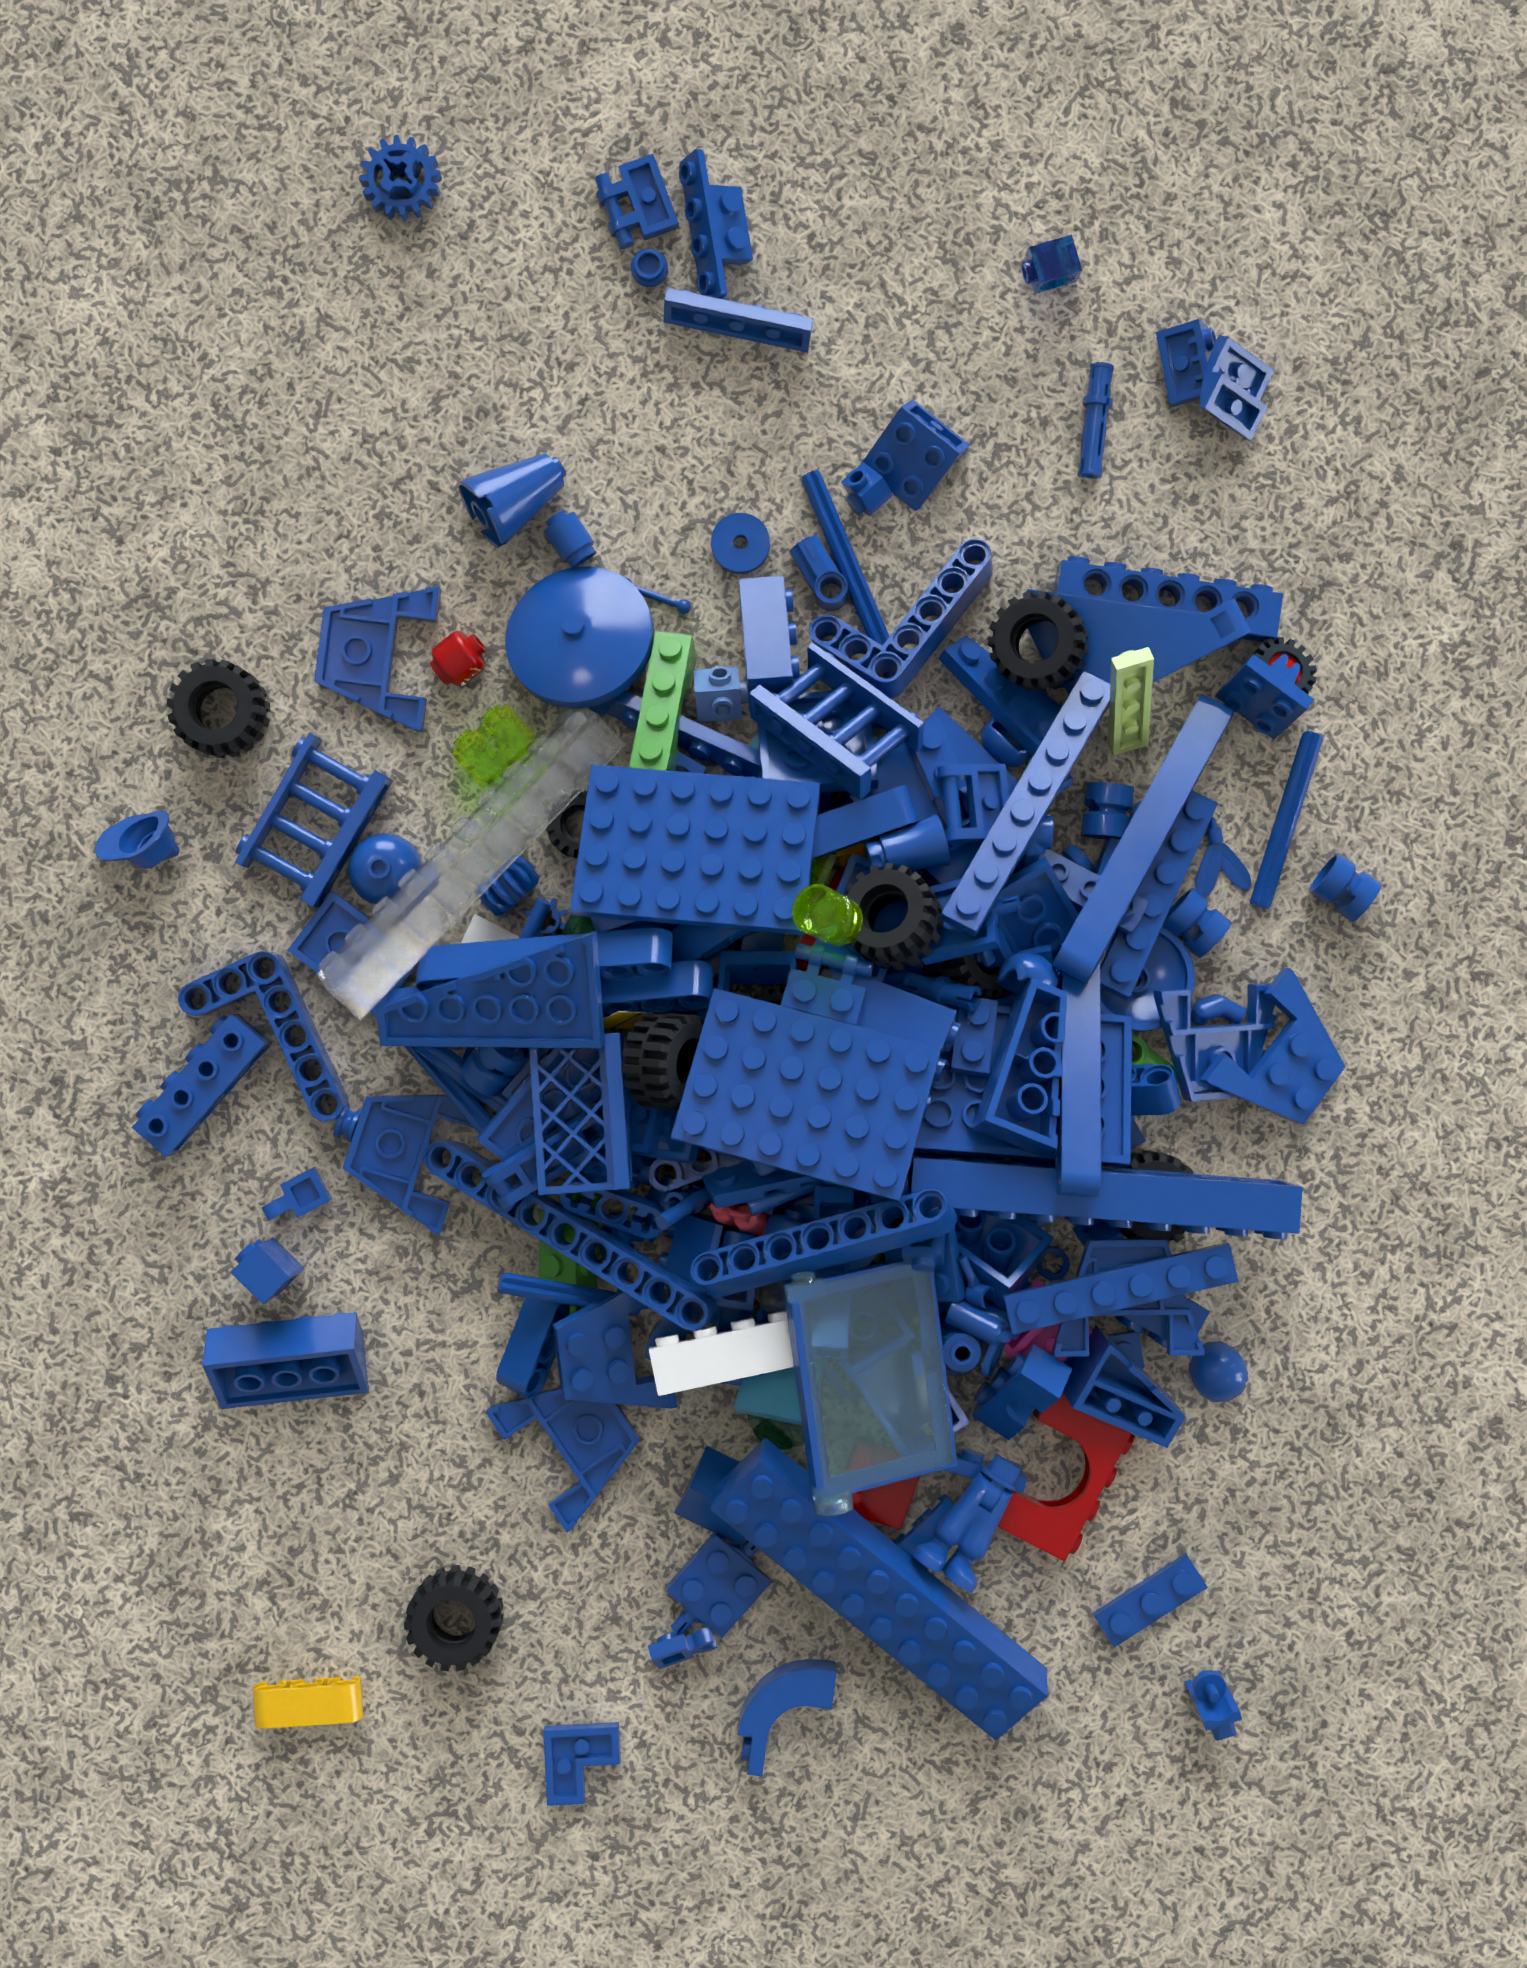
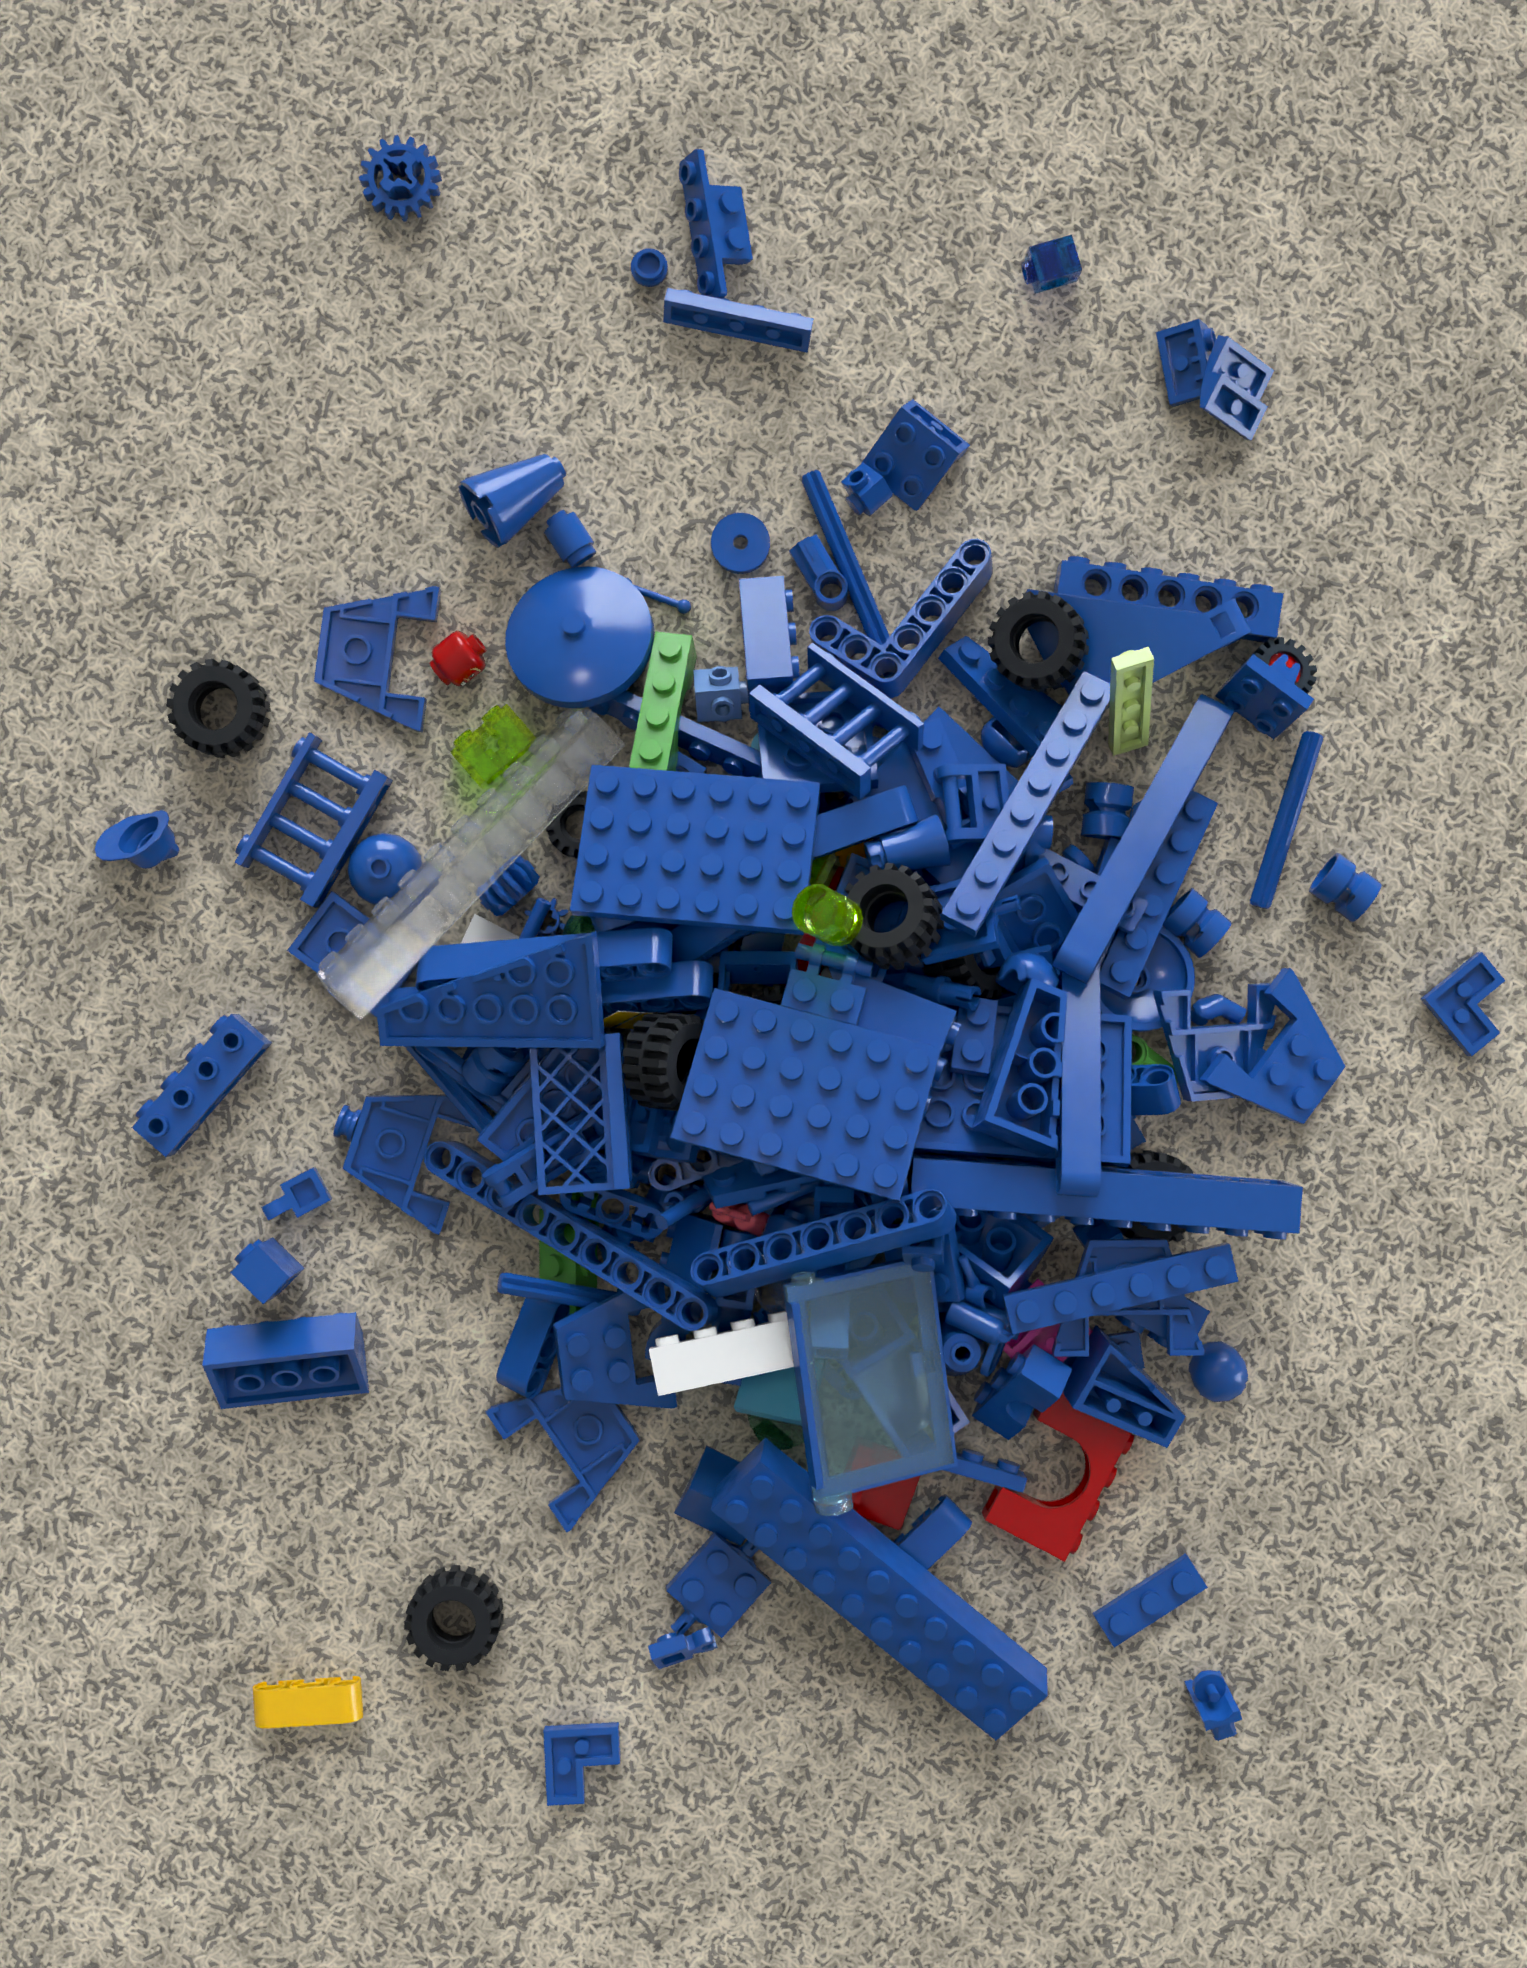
(282, 1023): blue beam -> none
(648, 198): blue plate -> none
(785, 1687): blue arch -> none
(970, 1524): blue piece -> none
(1064, 1268): blue bush -> none
(1096, 412): blue pin -> none
(1218, 856): blue piece -> none
(1456, 1002): none -> blue plate

